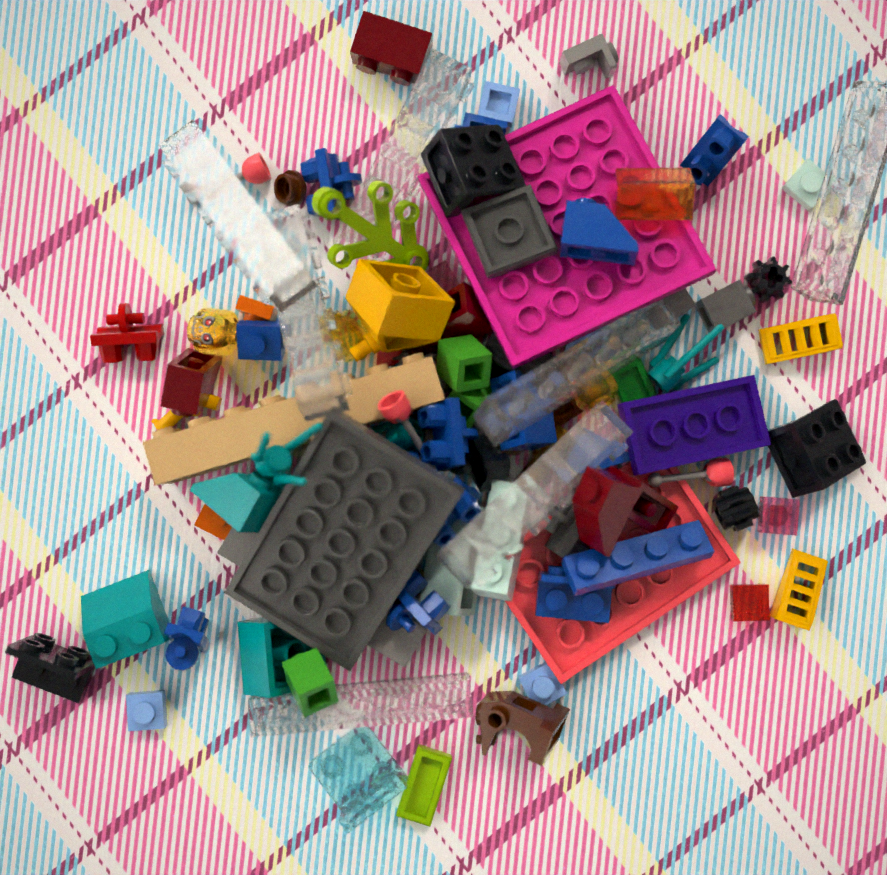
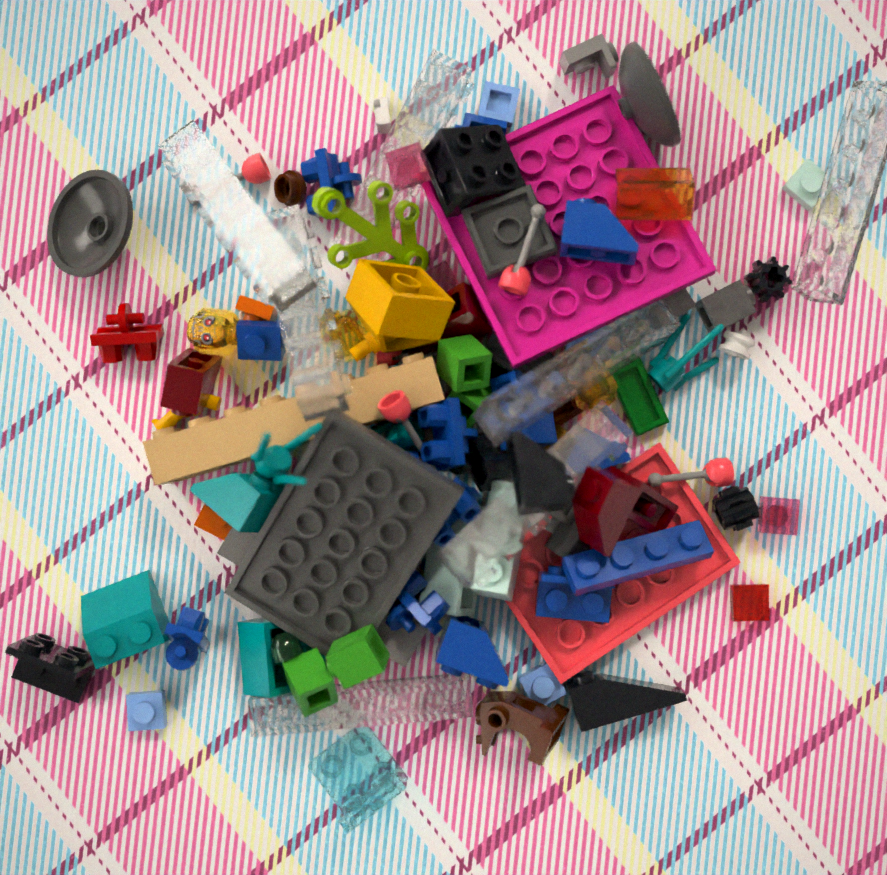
(90, 223): none -> dark grey dish
(285, 647): none -> clear green hinge
(357, 656): none -> bright green brick
(382, 115): none -> white tile
(390, 48): dark red brick -> none
(408, 166): none -> clear pink plate
(424, 785): lime tile -> none
(470, 649): none -> blue slope
(516, 277): none -> hinge
(537, 477): none -> black slope
(610, 698): none -> black slope
(646, 97): none -> dark grey dish
(694, 424): dark purple plate -> none
(714, 151): blue hips -> none
(736, 345): none -> white bush
(809, 605): yellow slope -> none
(815, 449): black bracket -> none
(830, 331): yellow slope -> none

